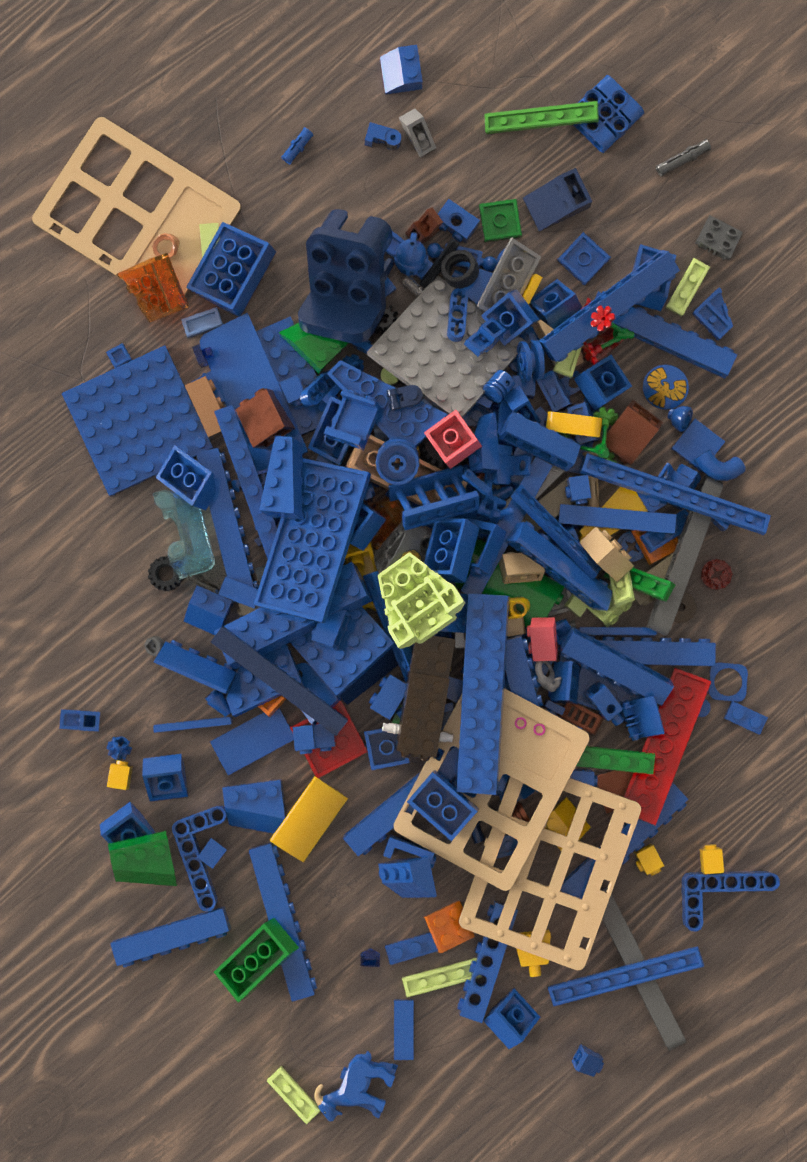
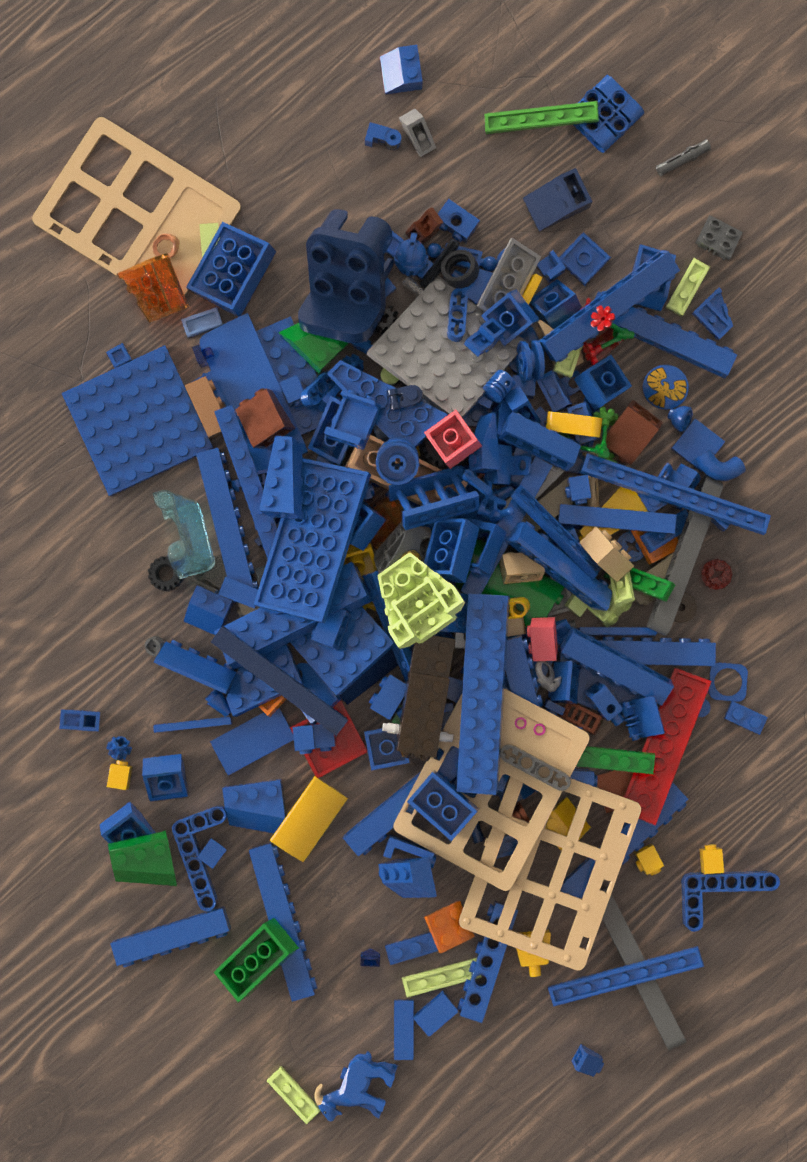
(188, 478): blue slope -> none
(297, 146): blue pin -> none
(435, 1013): none -> blue panel
(500, 220): green tile -> none
(511, 1019): blue slope -> none
(536, 765): none -> dark grey beam
(551, 267): none -> blue panel

